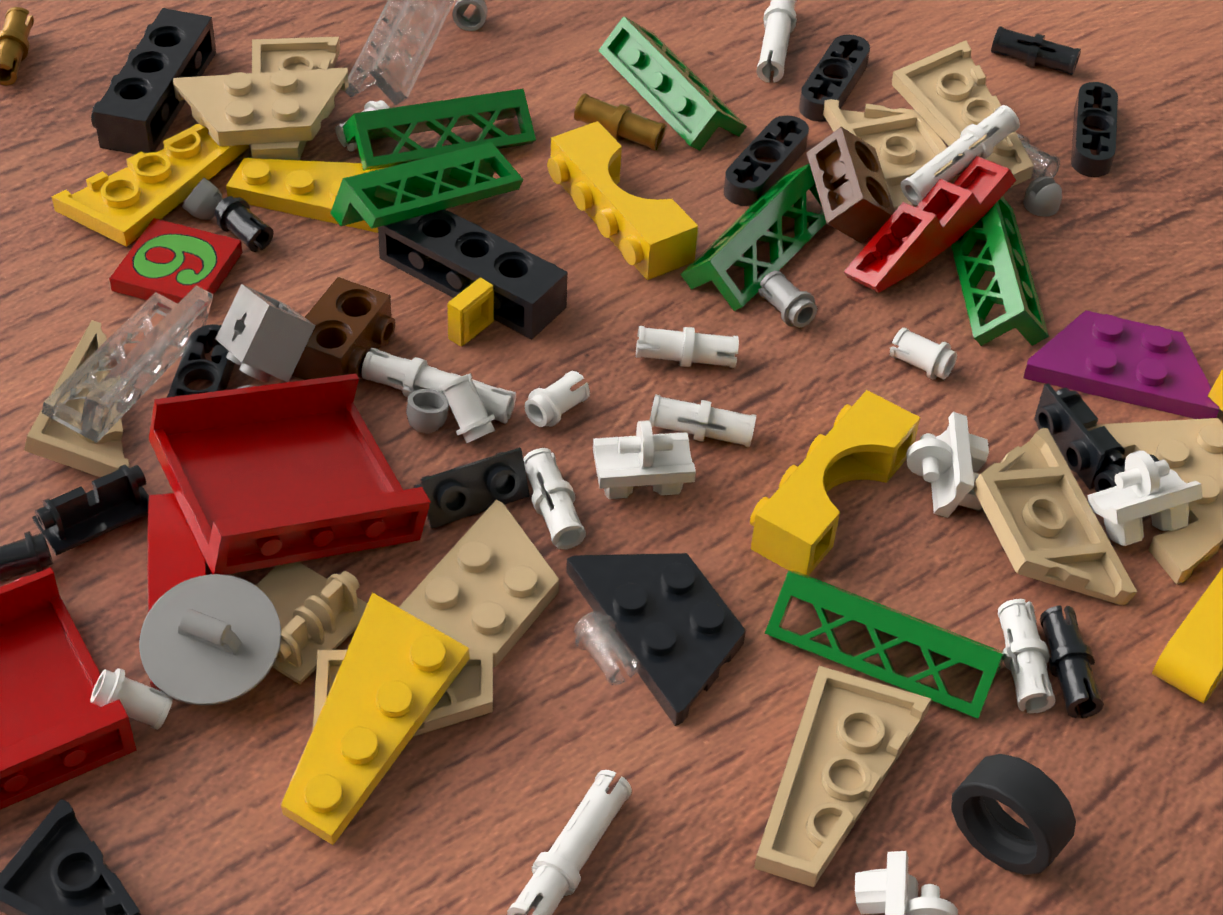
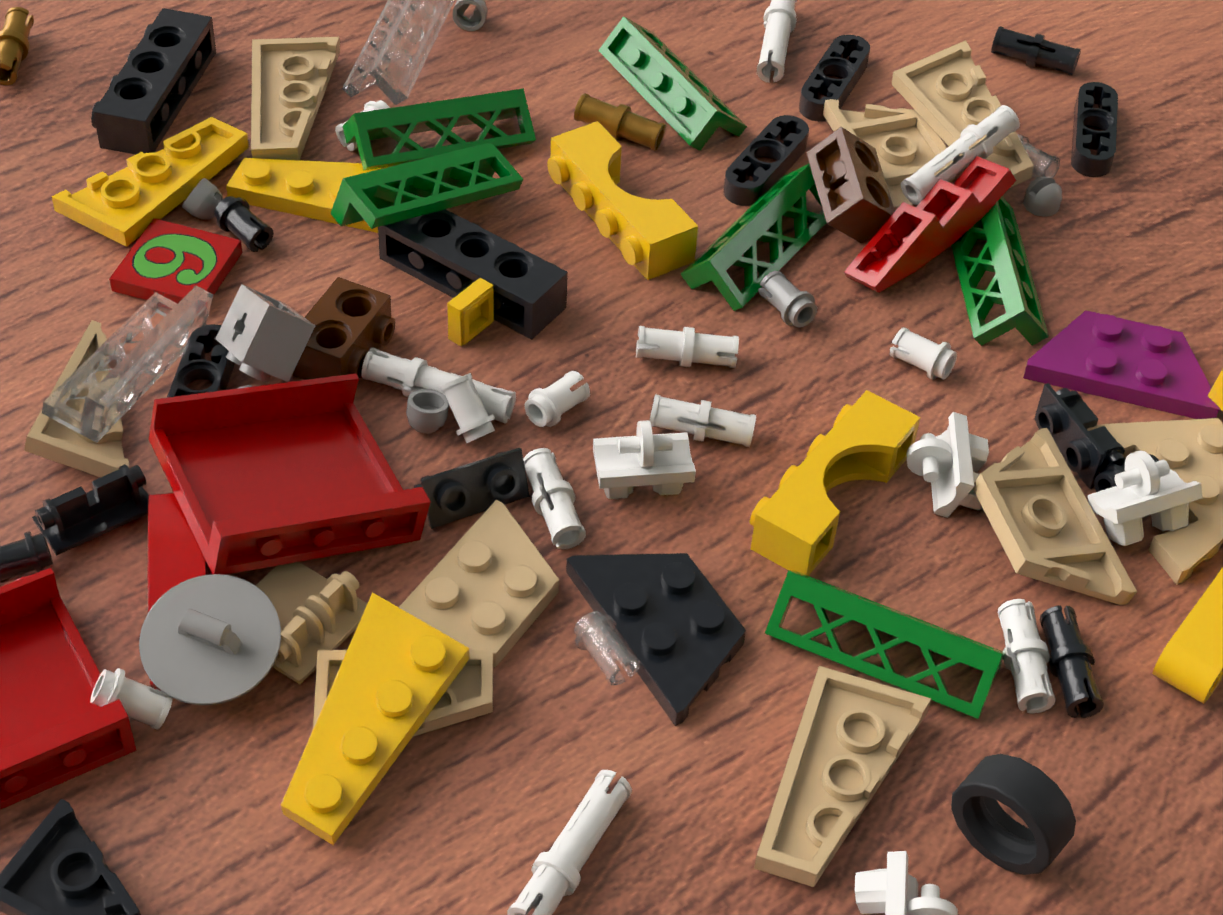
(262, 105): tan wing -> none

